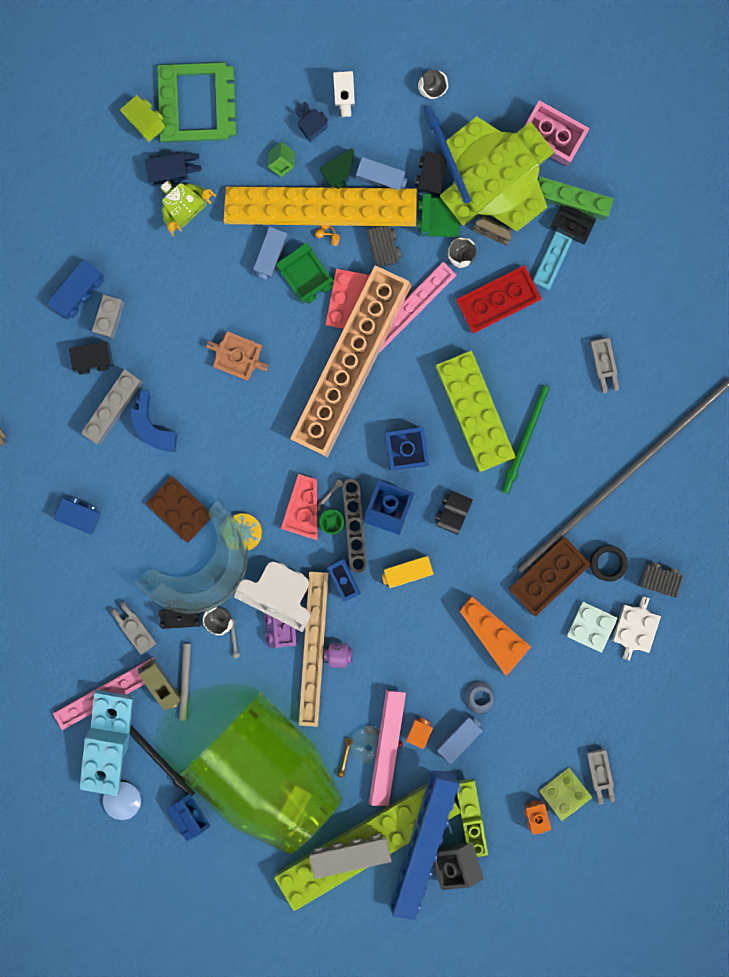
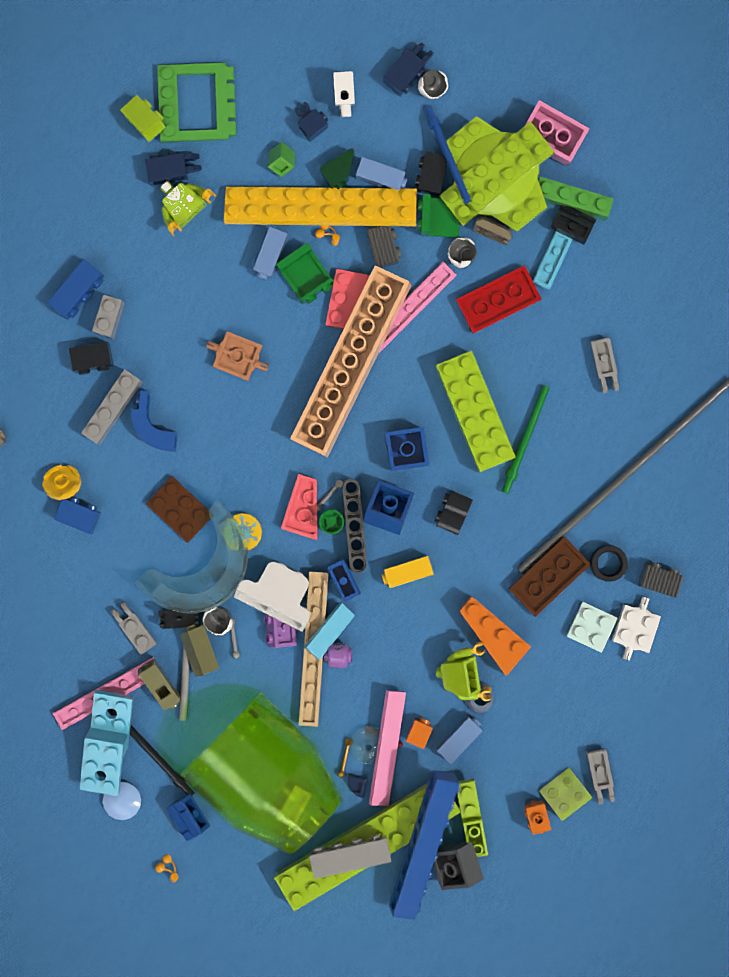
(61, 482): none -> yellow tile
(160, 867): none -> light orange piece
(199, 650): none -> olive brick
(329, 631): none -> medium azure tile
(357, 784): none -> dark blue tile
(406, 70): none -> dark blue hinge
(461, 674): none -> lime torso

